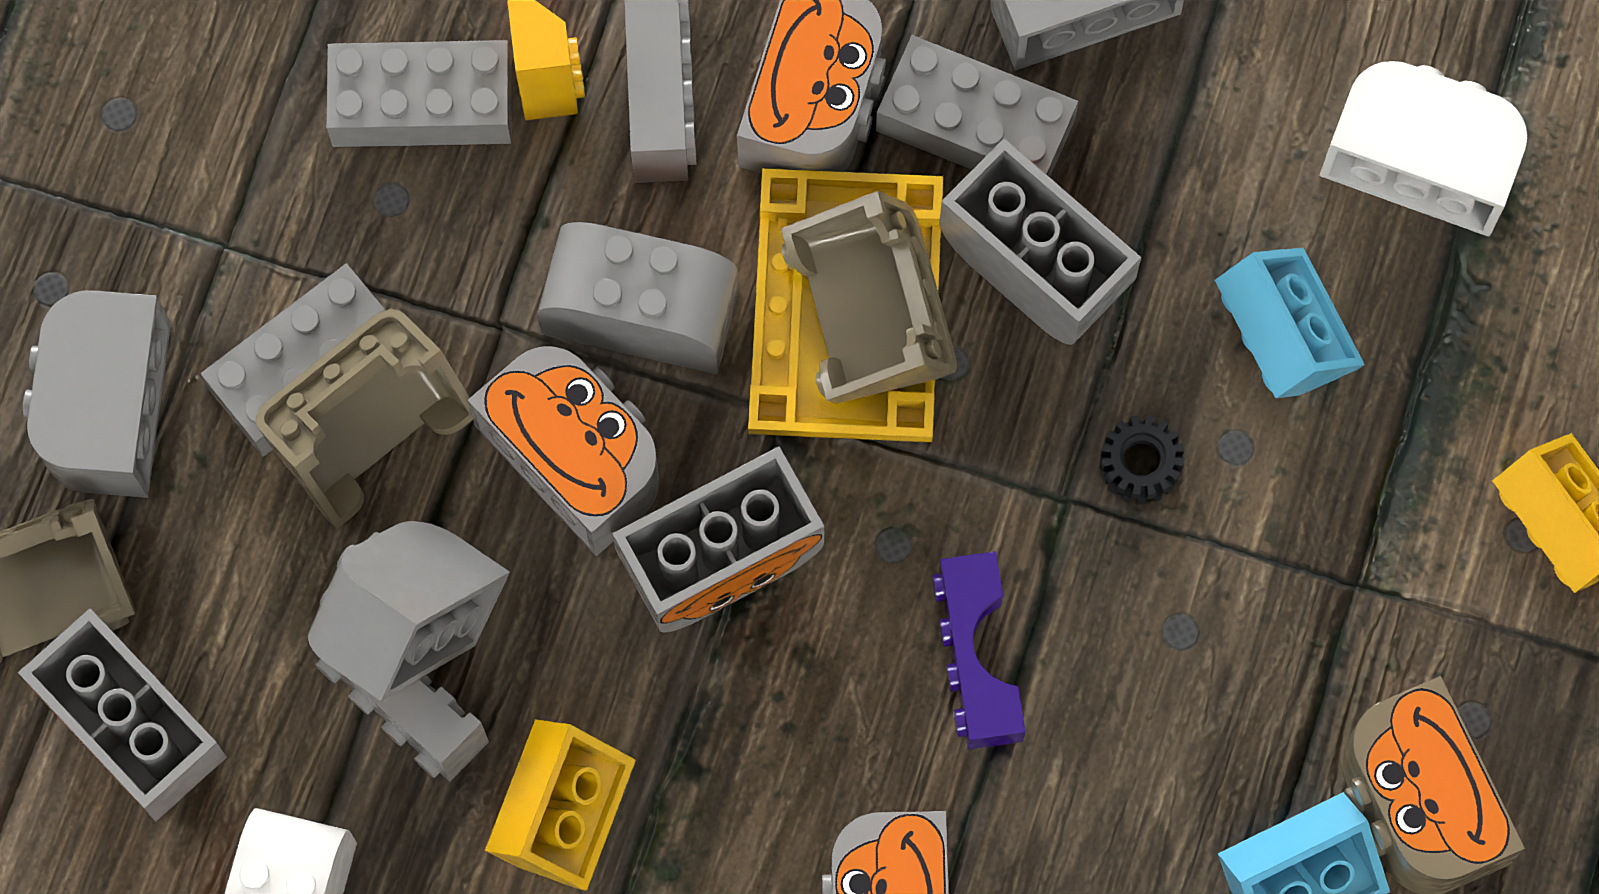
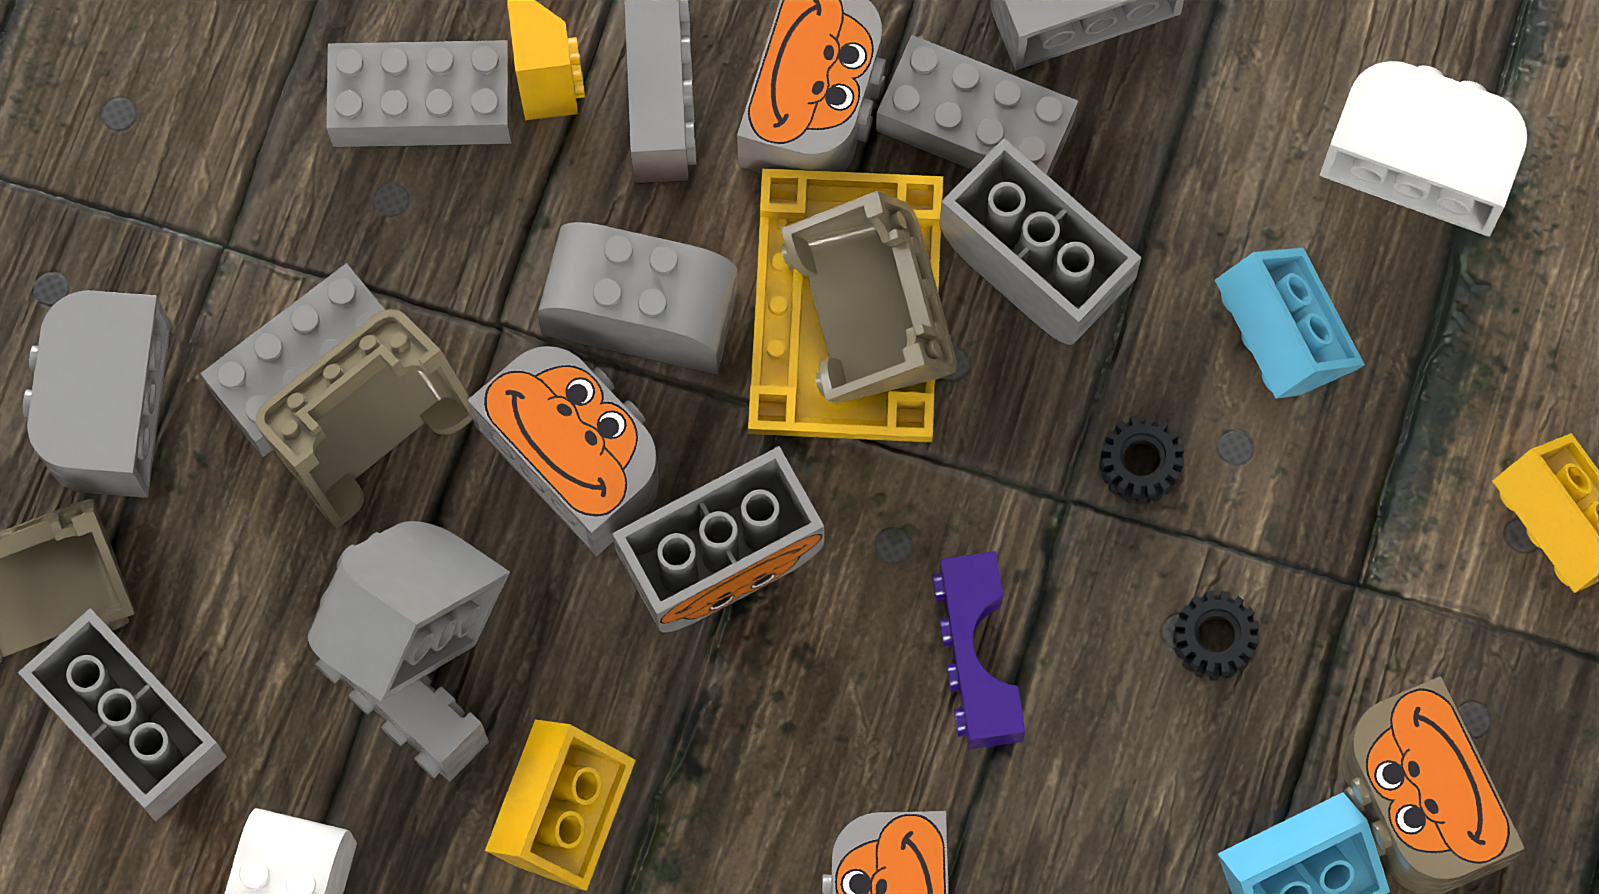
(1221, 608): none -> black tyre

